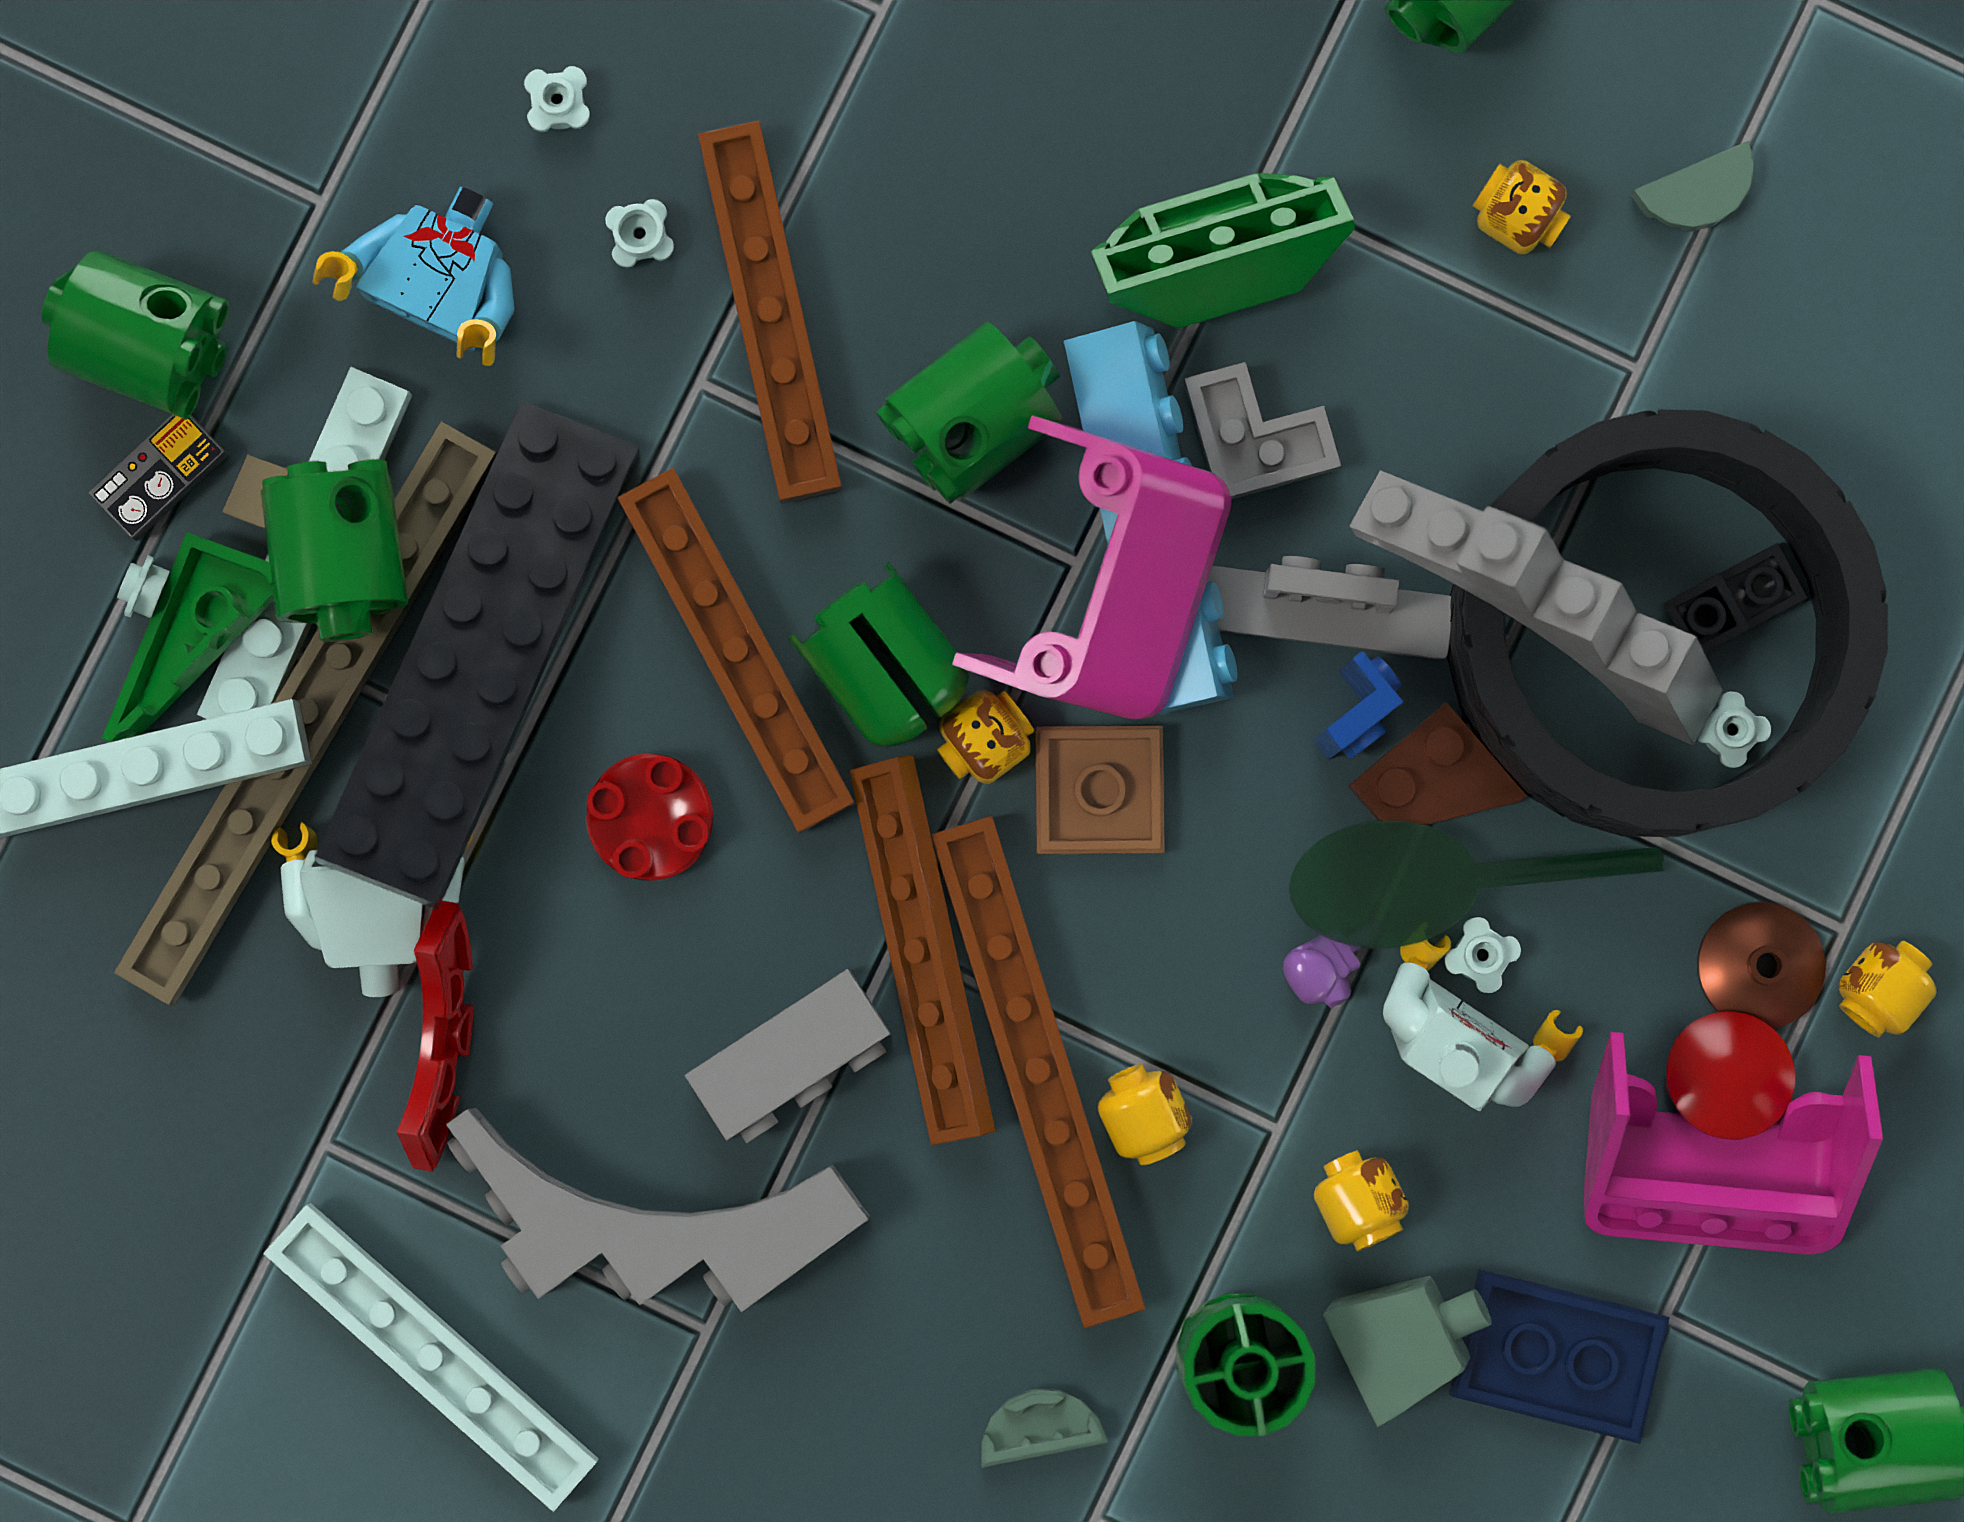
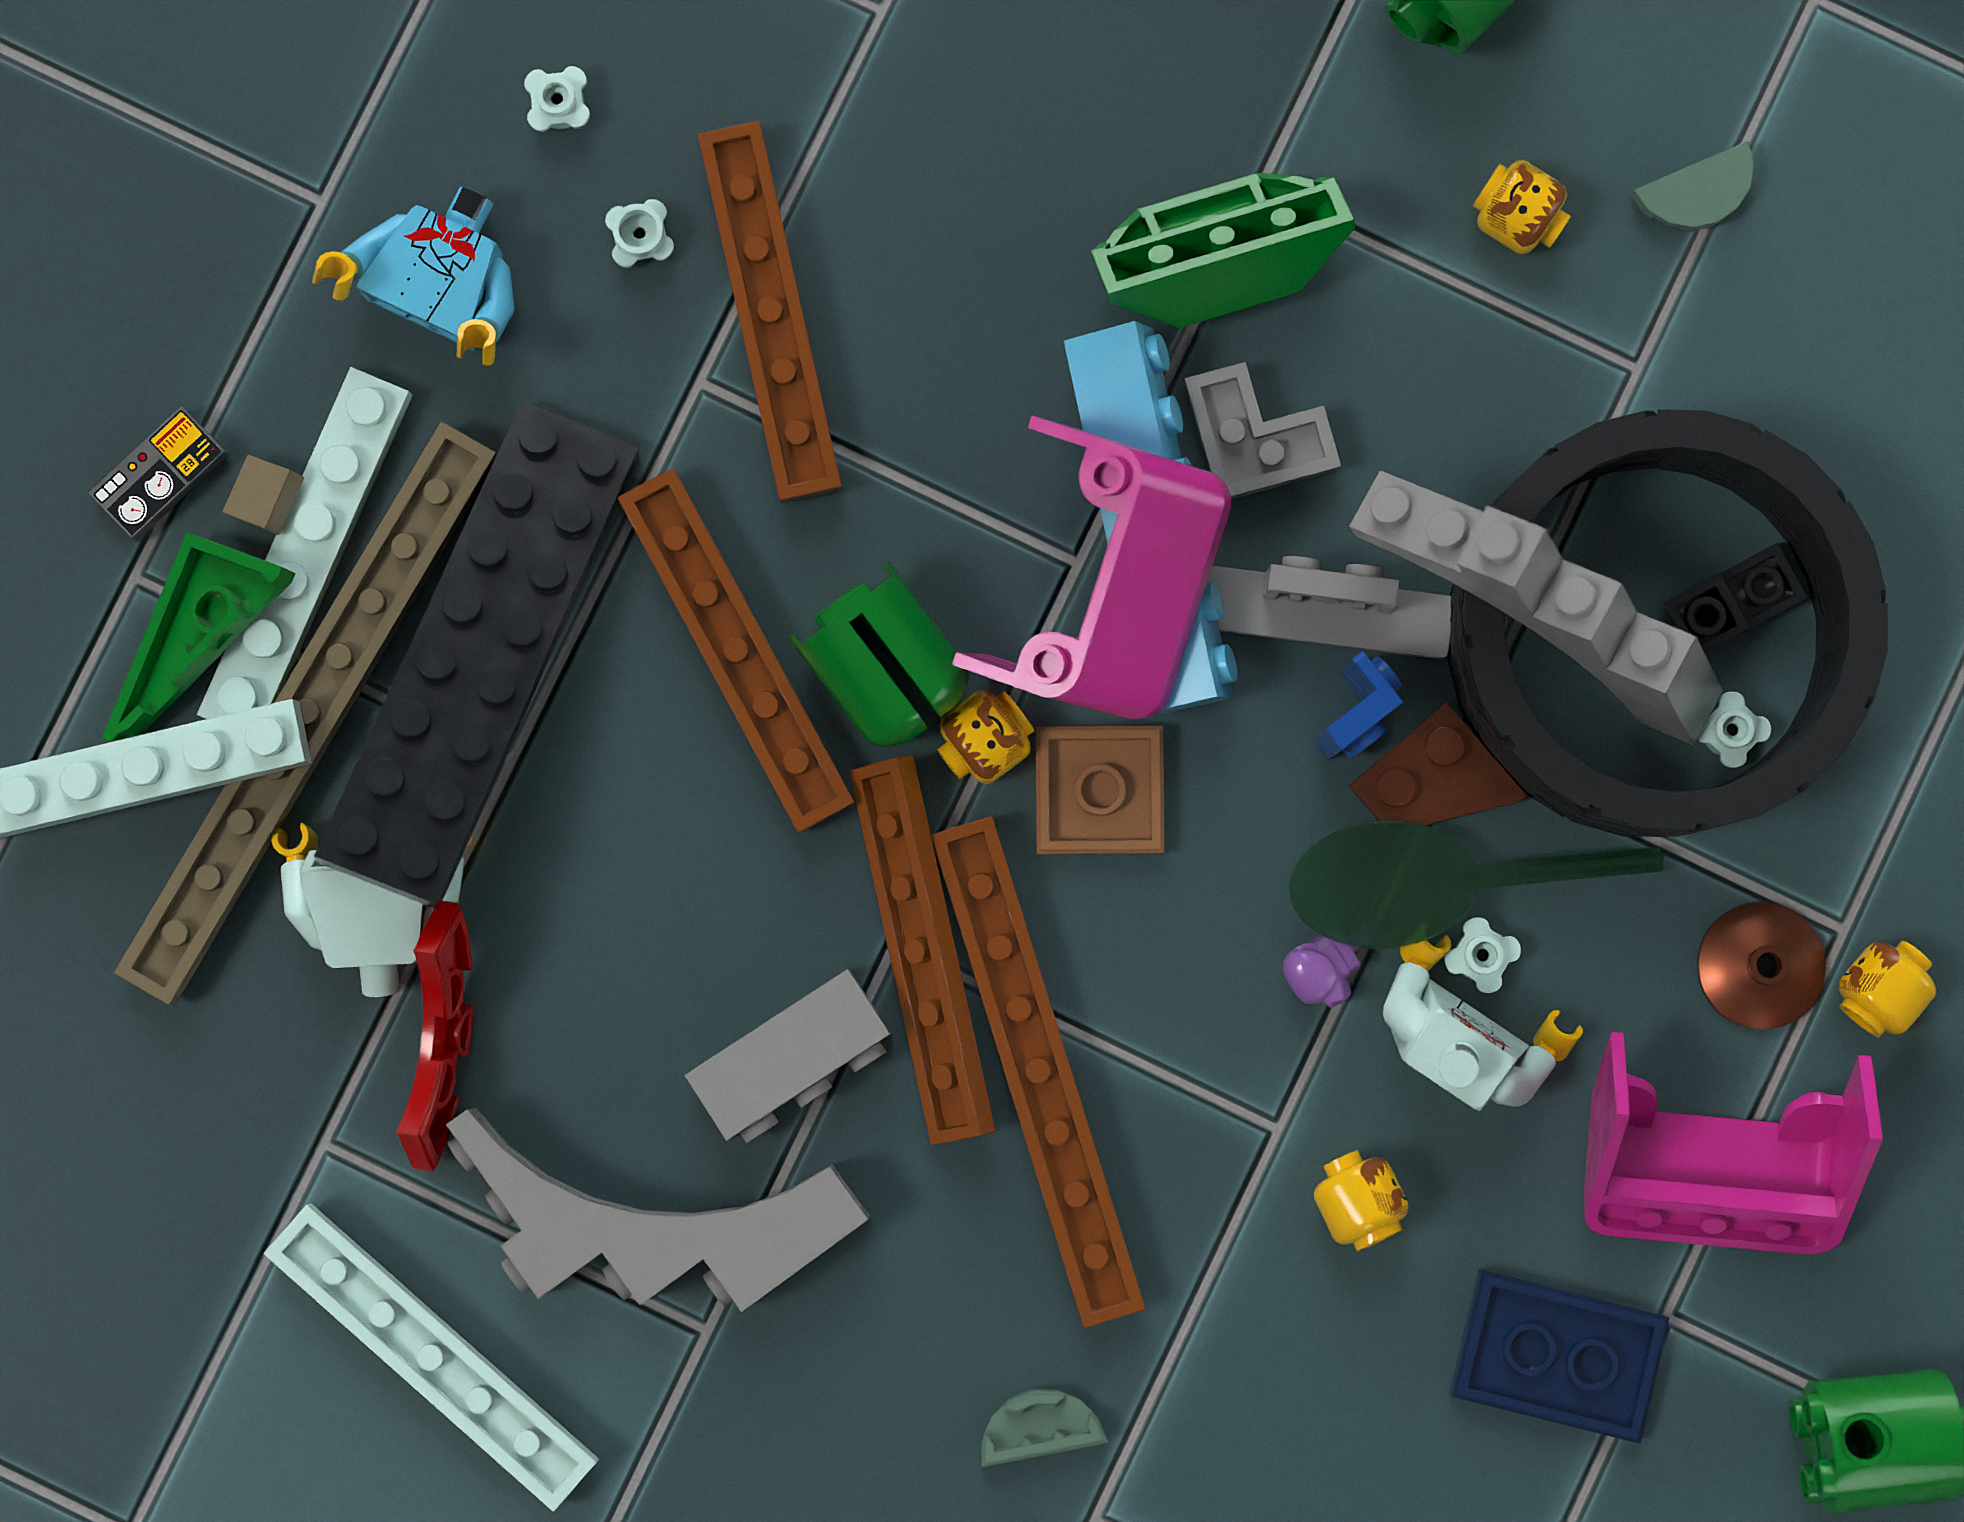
(135, 332): green cylinder -> none
(142, 587): light aqua plate -> none
(334, 546): green cylinder -> none
(649, 817): red dish -> none
(972, 410): green cylinder -> none
(1145, 1114): yellow head -> none
(1249, 1395): green cylinder -> none
(1404, 1341): sand green torso -> none
(1730, 1075): red dish -> none

